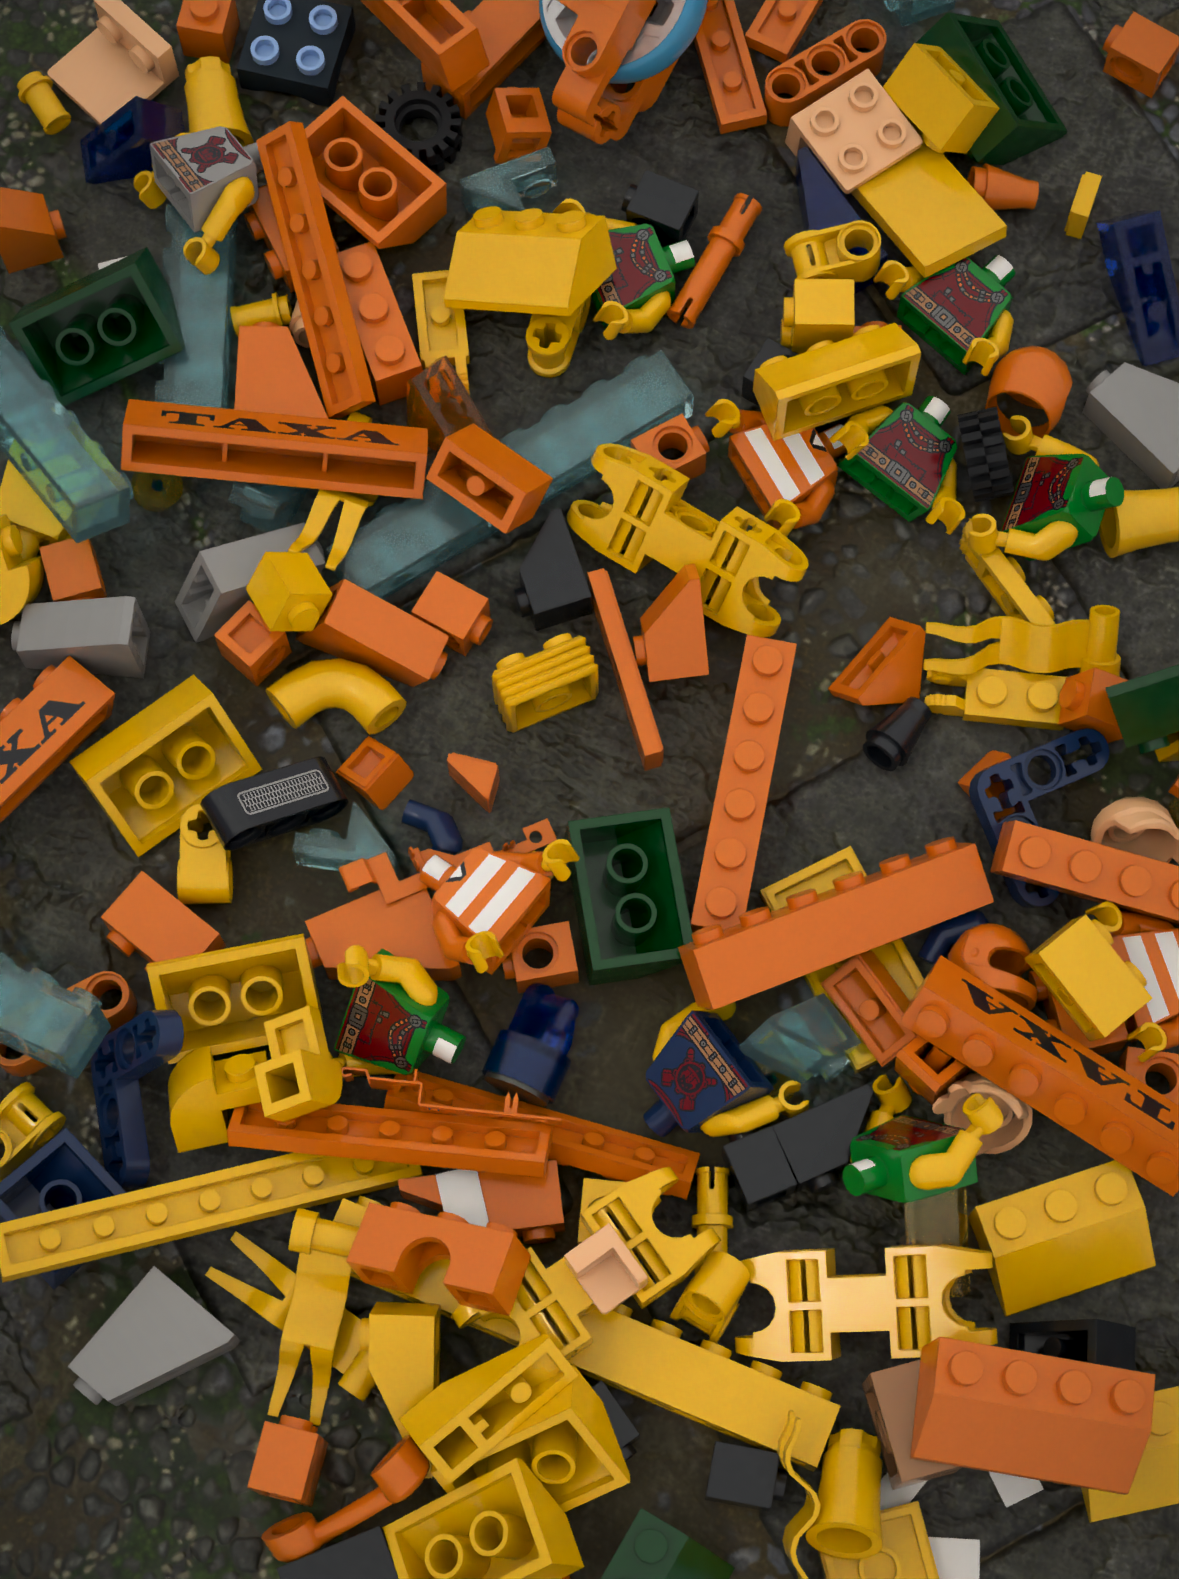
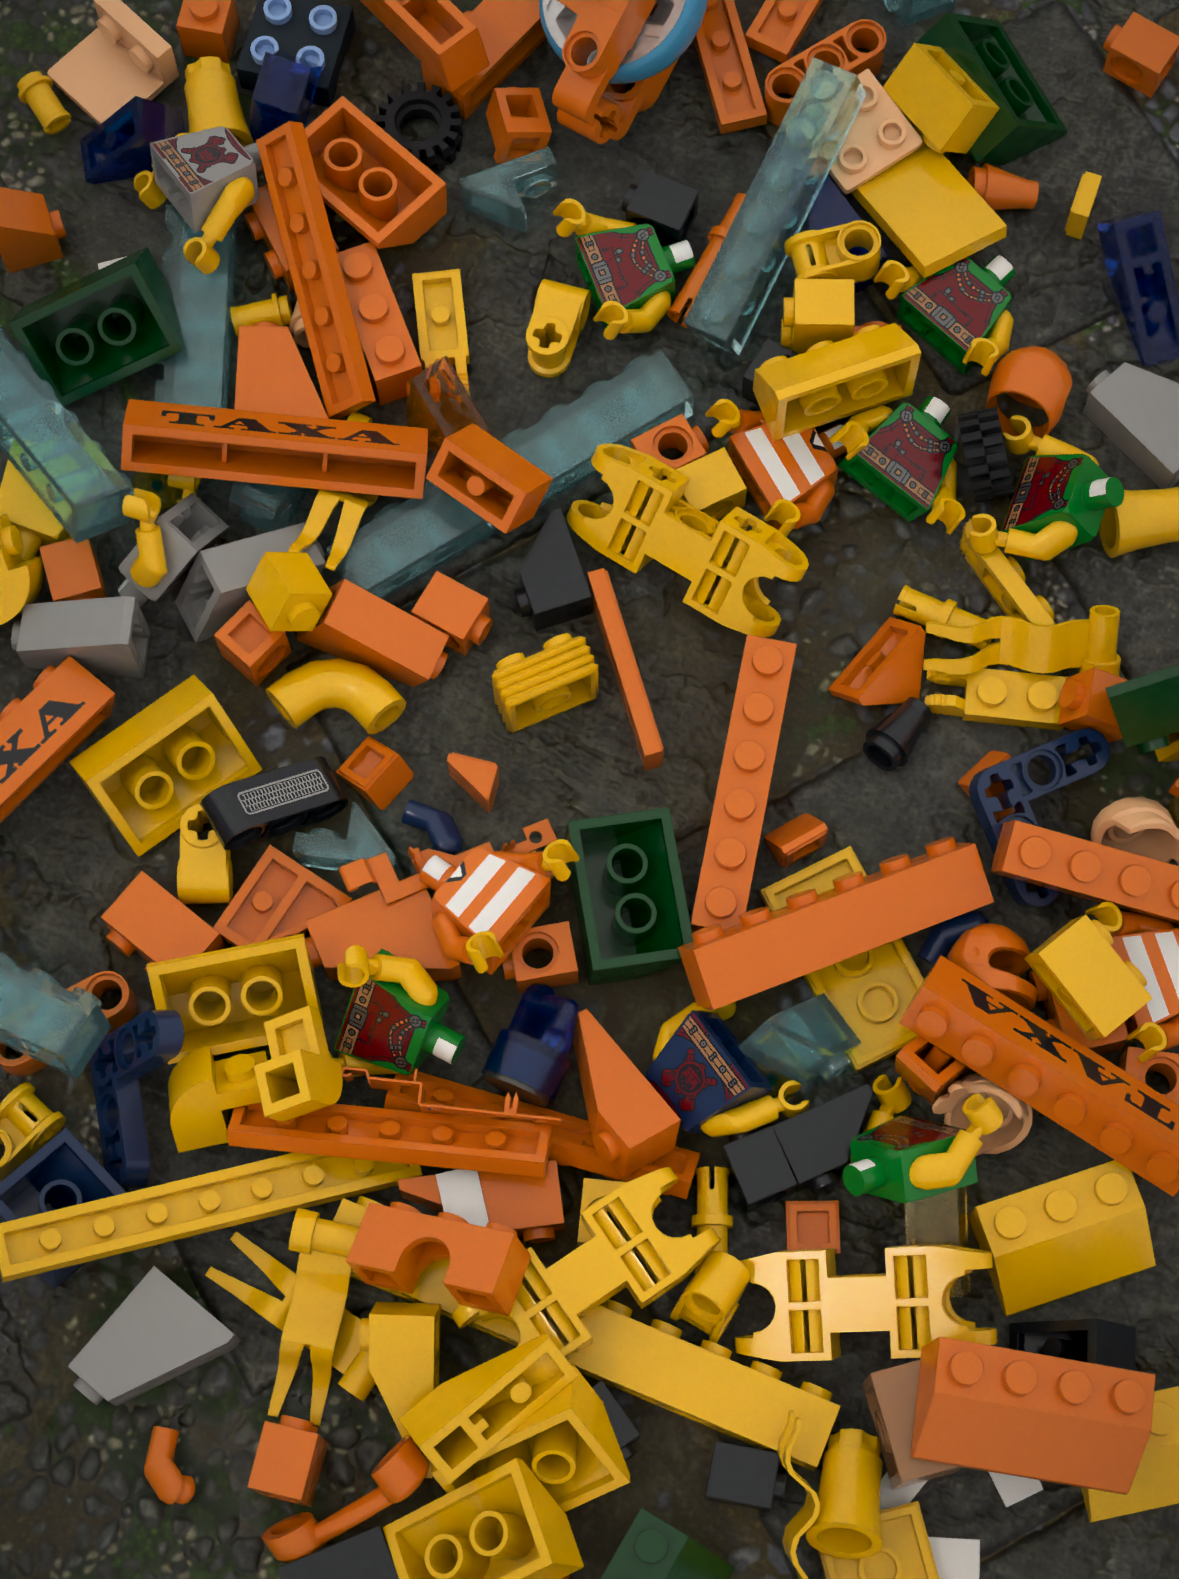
(162, 1471): none -> orange arm
(170, 543): none -> torso
(276, 901): none -> orange wing
(282, 92): none -> clear blue slope
(528, 261): yellow slope -> none
(606, 1269): light nougat panel -> none
(624, 1111): none -> orange slope
(674, 631): orange slope -> none
(714, 484): none -> yellow brick
(776, 206): none -> clear light blue brick
(797, 839): none -> orange slope
(812, 1225): none -> orange tile
(871, 1005): orange slope -> none
(924, 608): none -> yellow pin

